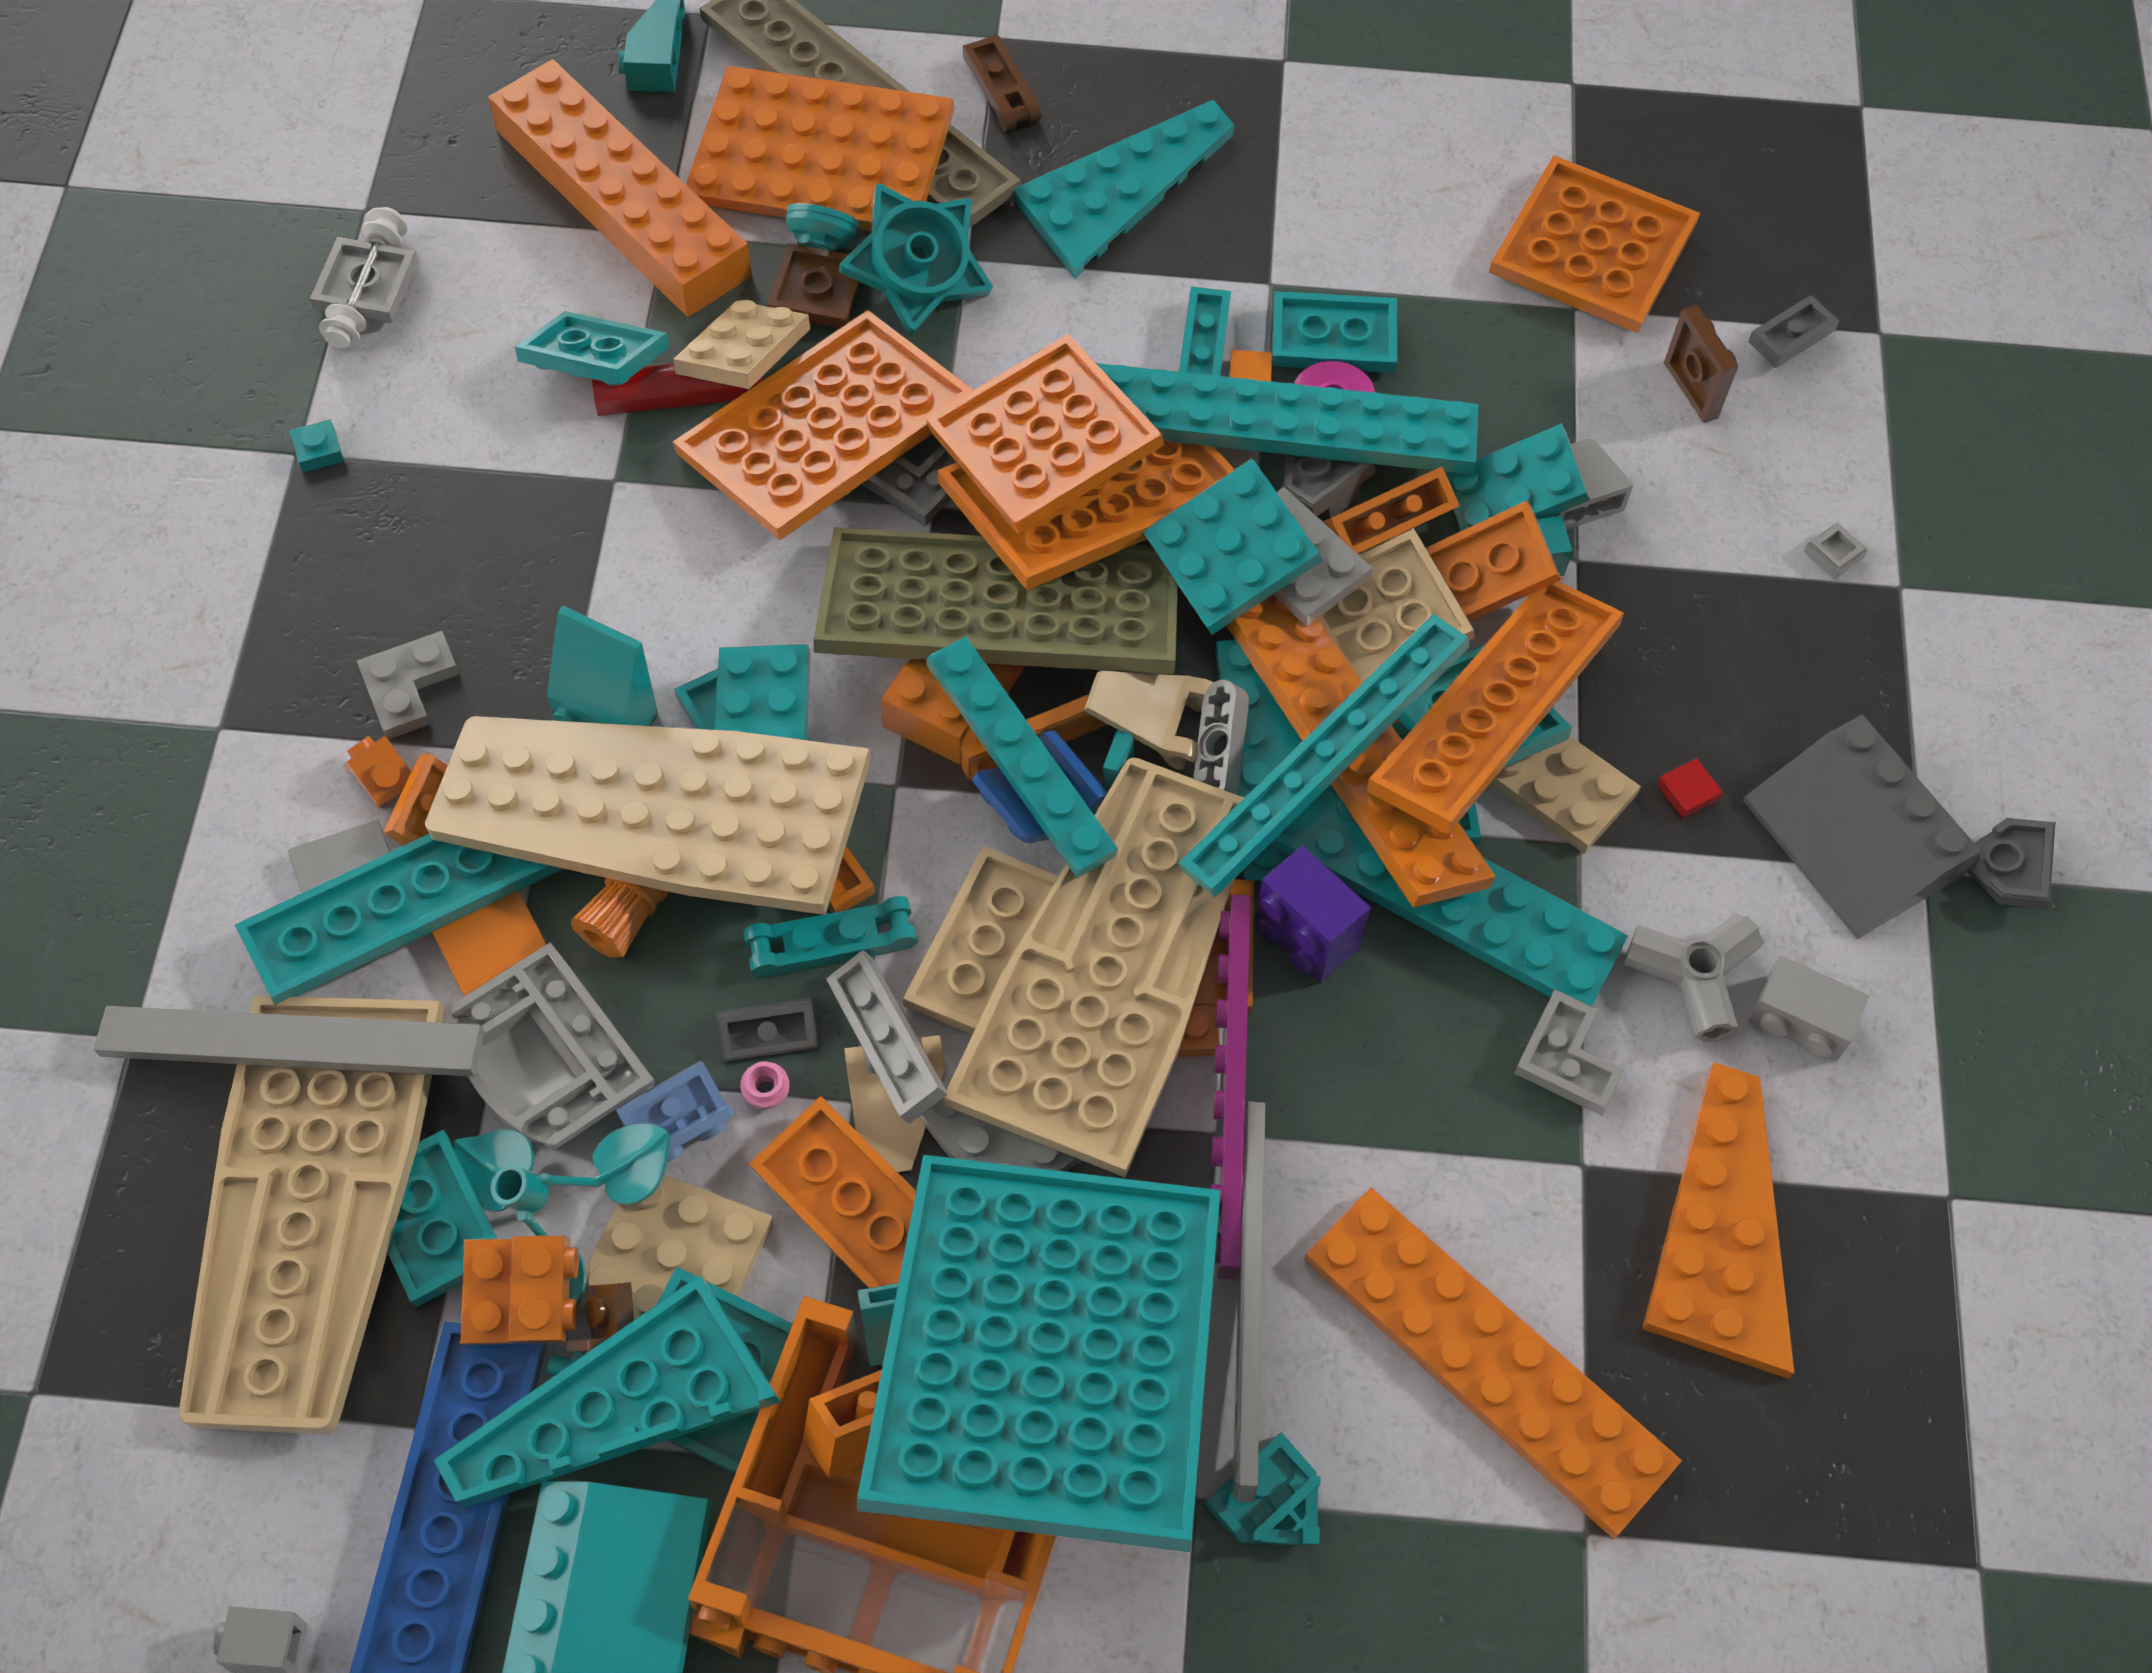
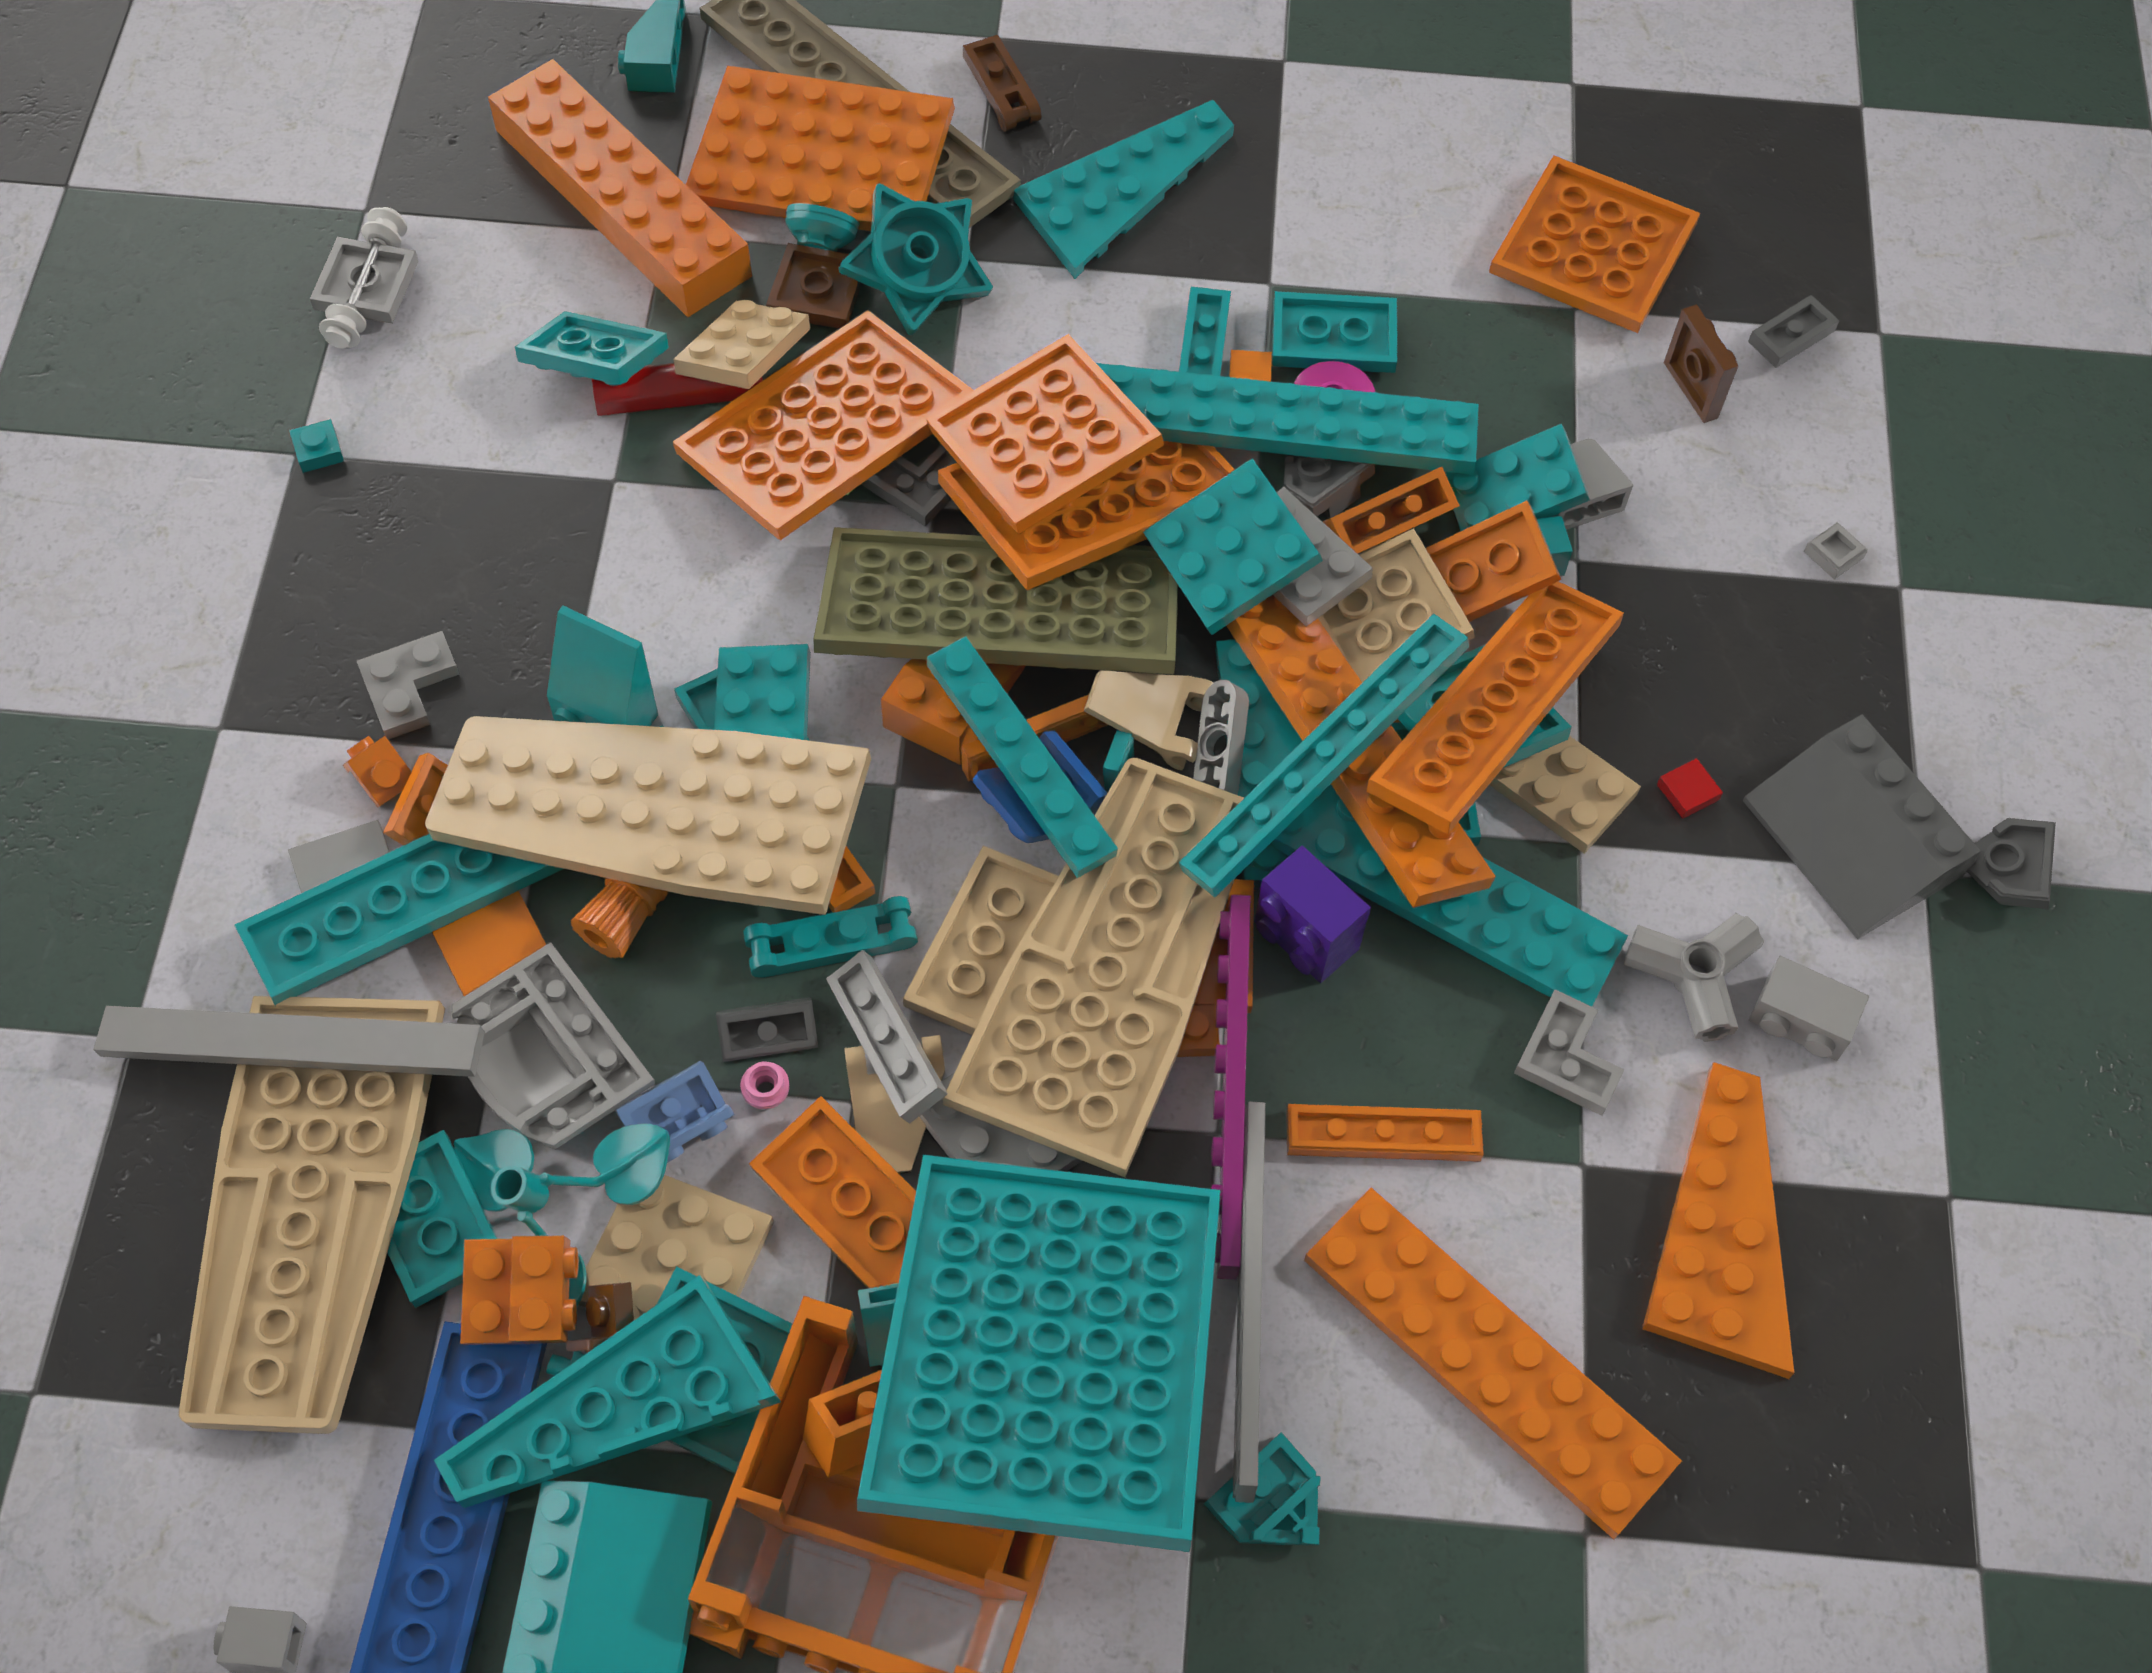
(1384, 1132): none -> orange tile

